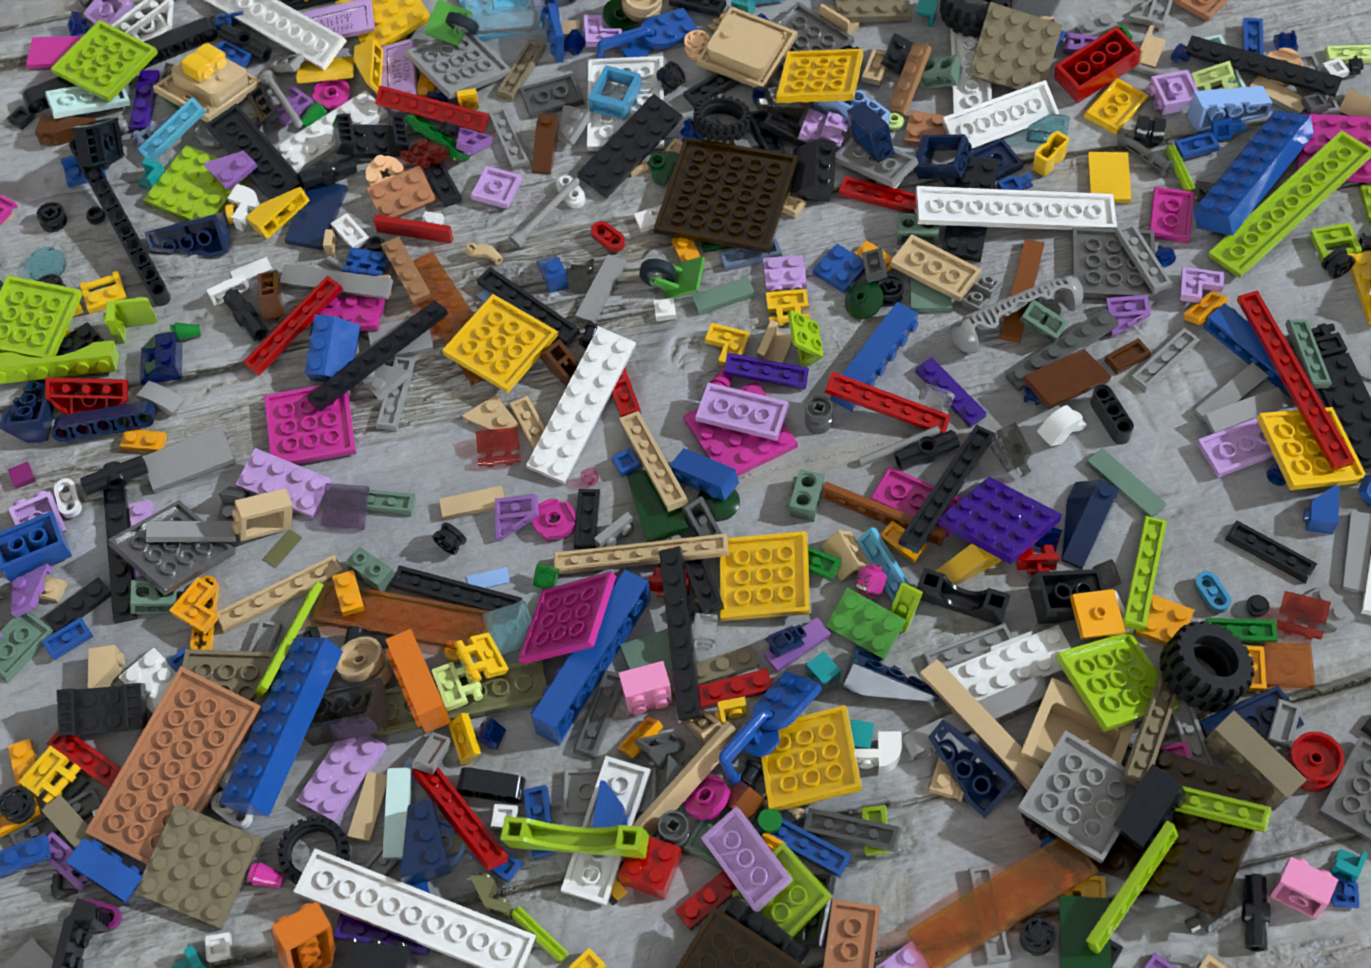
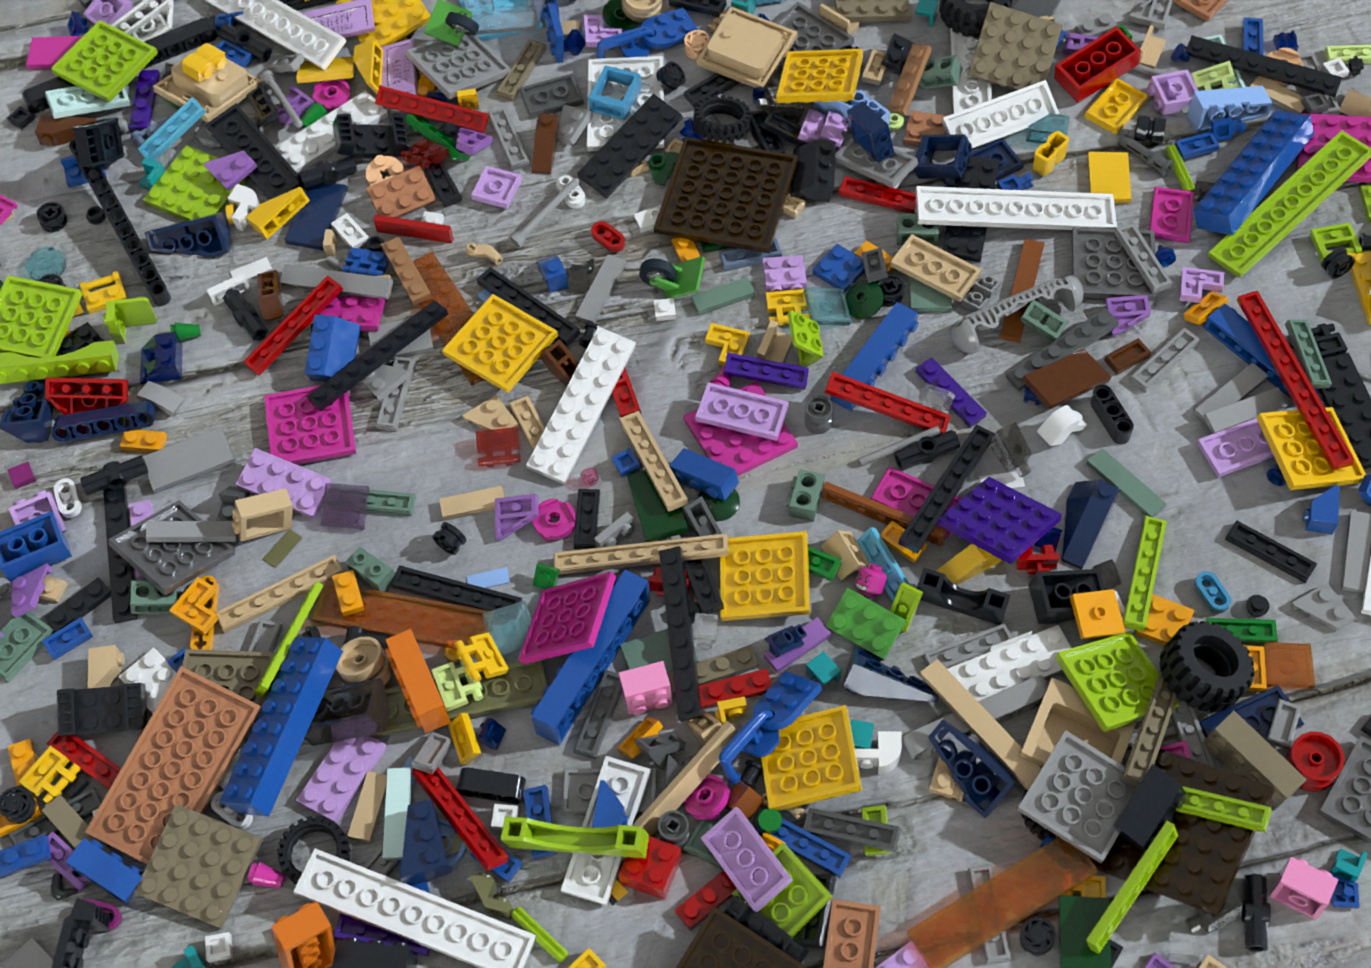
(827, 306): none -> clear light blue plate
(1009, 479): none -> white sticker
(1303, 608): clear red plate -> none

